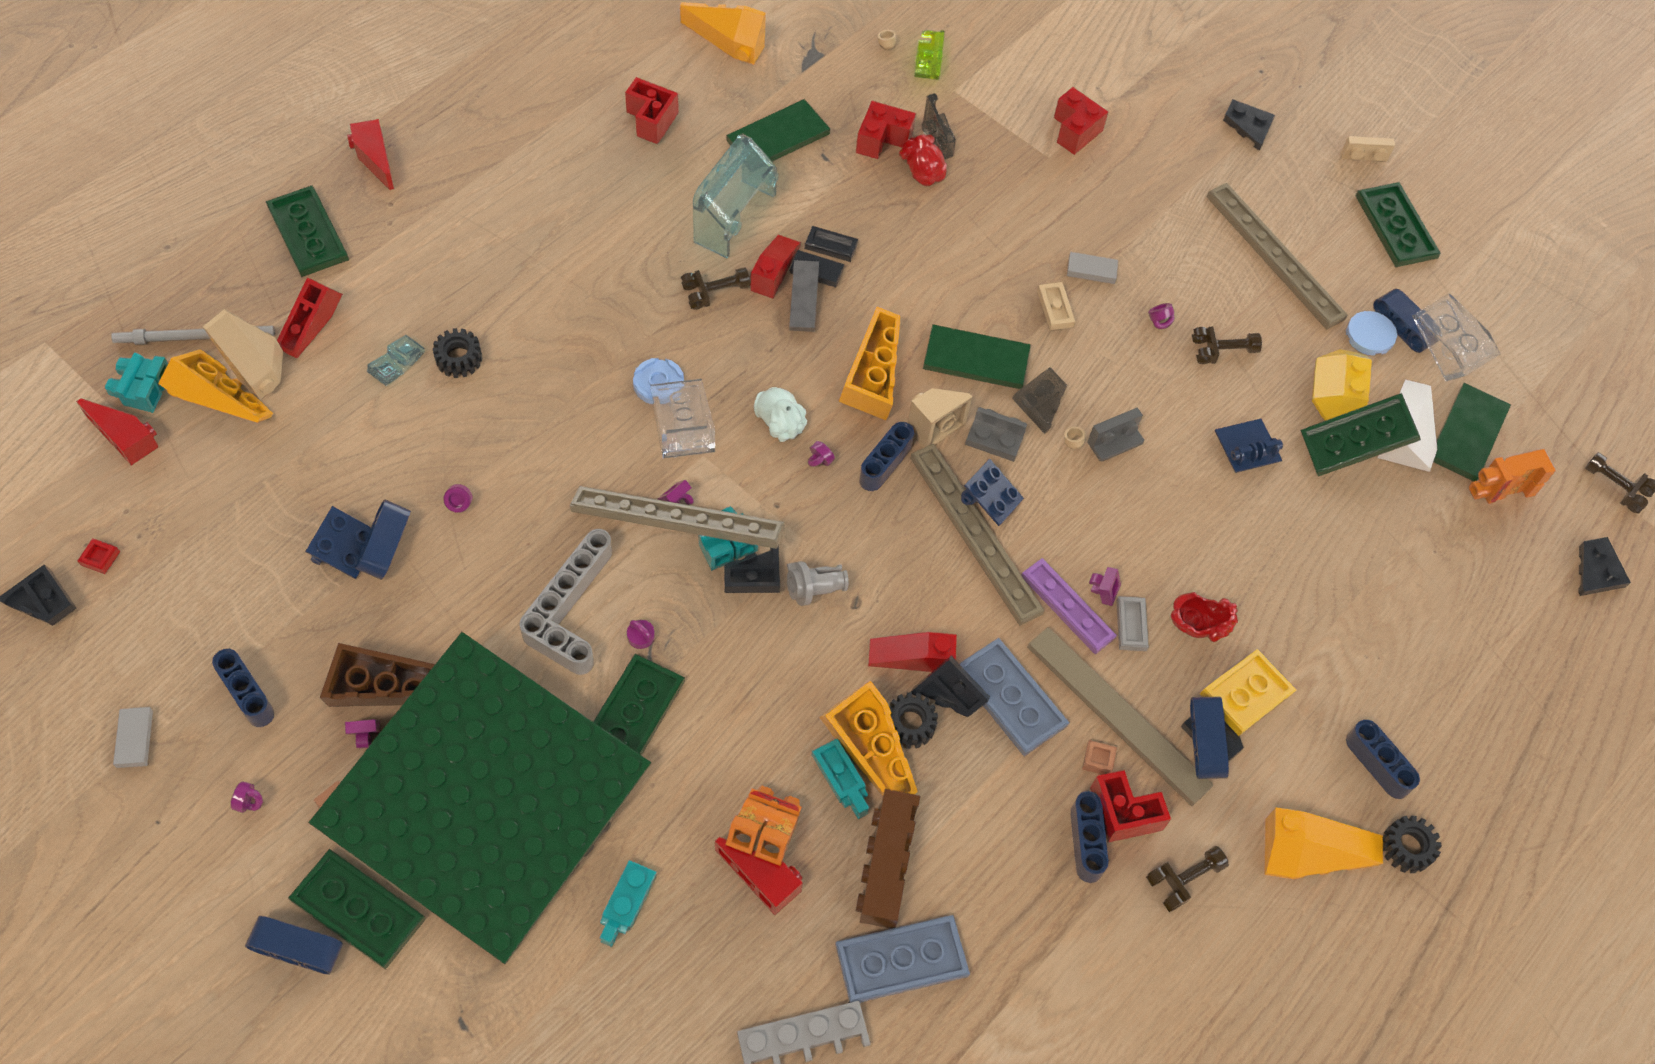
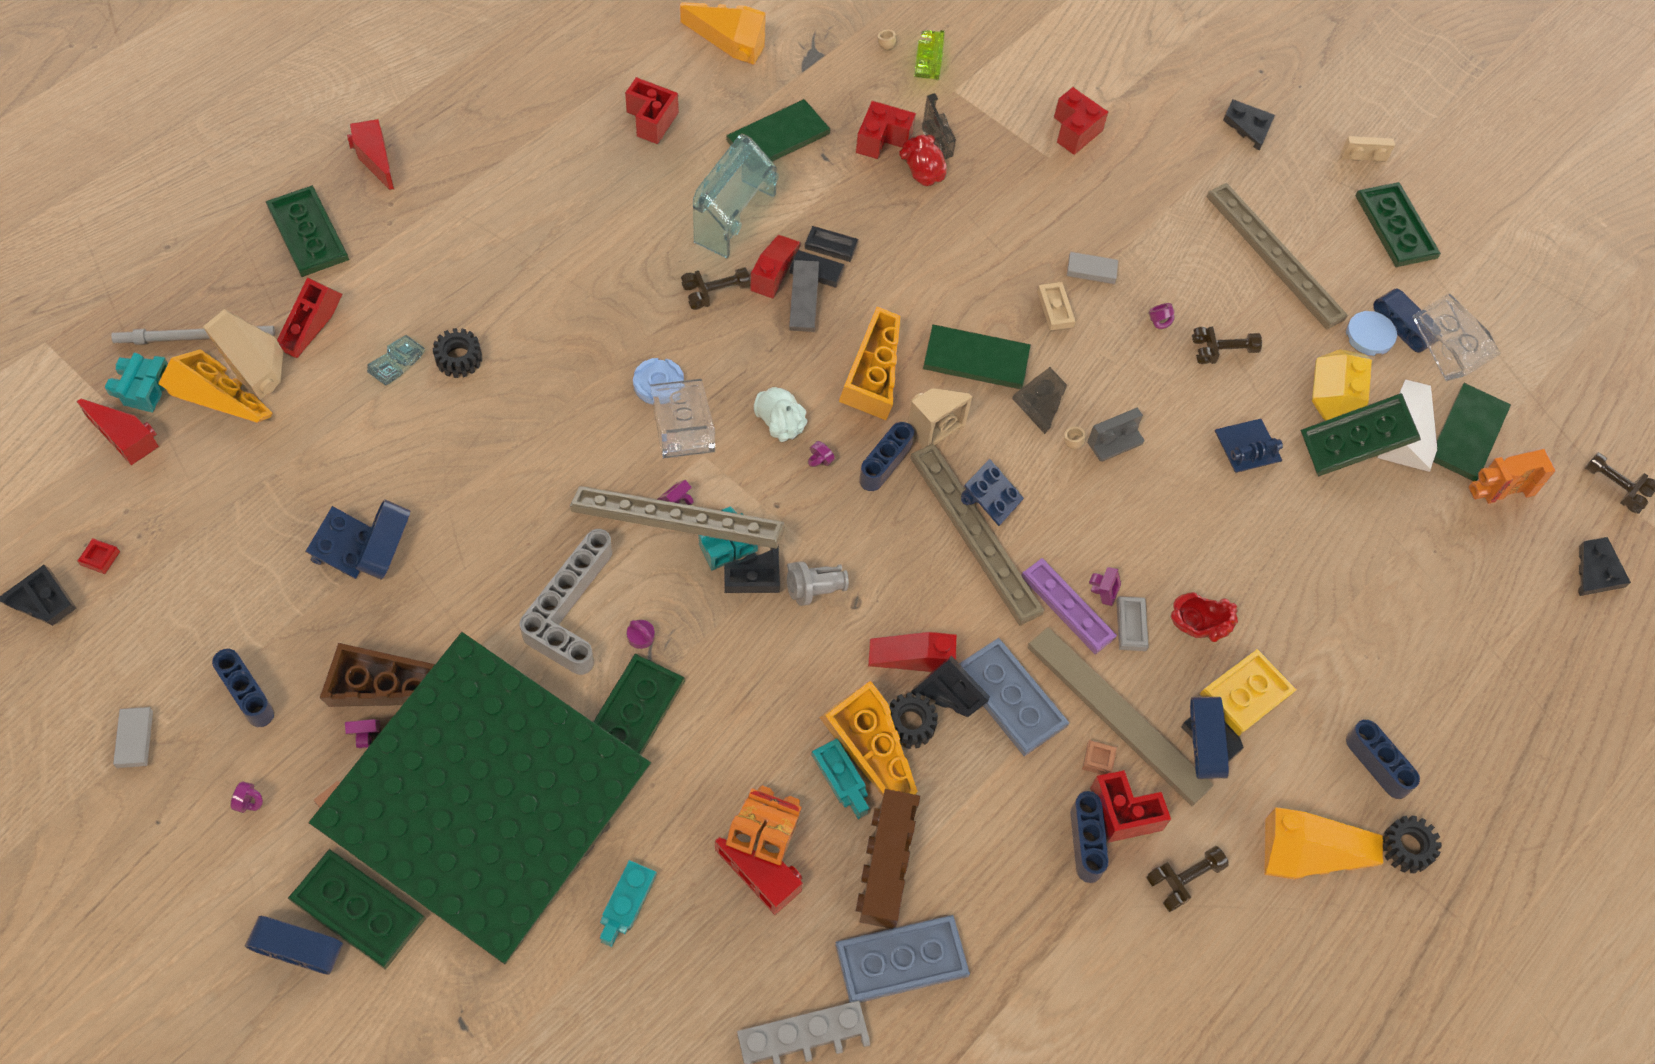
(457, 498): magenta tile -> none
(996, 434): dark grey bracket -> none

